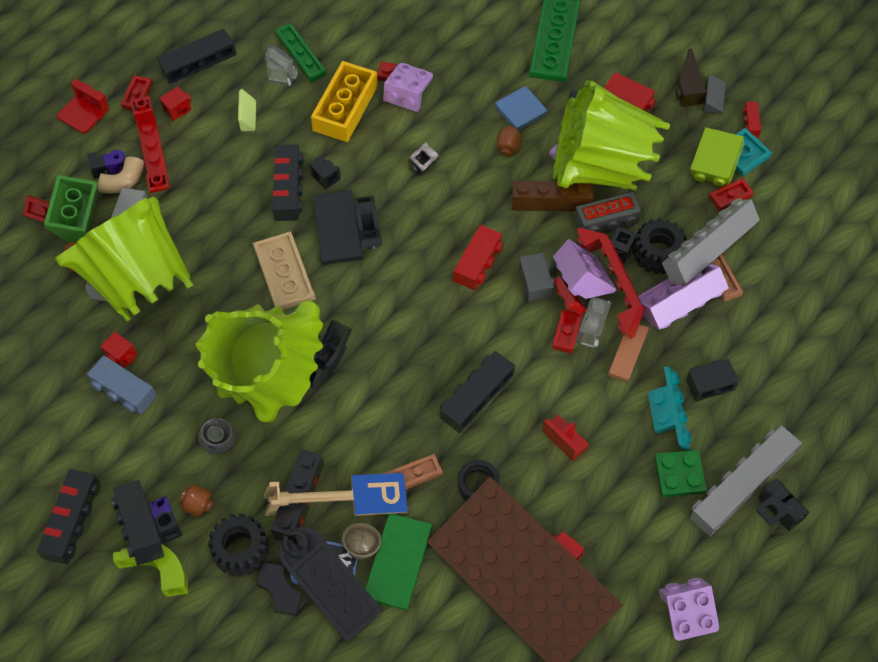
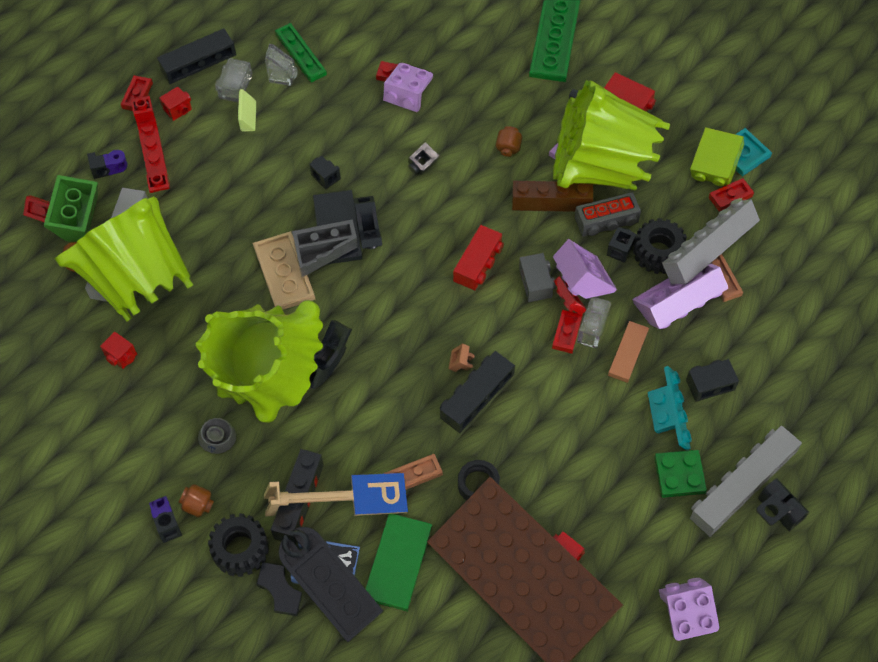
(68, 517): black brick -> none
(85, 108): red bracket -> none
(121, 386): sand blue brick -> none
(126, 178): tan cylinder -> none
(138, 523): black brick -> none
(172, 573): lime arch -> none
(234, 76): none -> clear brick
(287, 183): black brick -> none
(323, 244): none -> dark grey wedge
(344, 101): yellow brick -> none
(361, 540): dark tan hat -> none
(459, 358): none -> nougat tile
(521, 108): medium blue tile -> none
(565, 436): red panel -> none
(630, 318): red slope -> none
(691, 86): dark brown slope -> none
(715, 95): dark grey slope -> none
(752, 118): red piece -> none

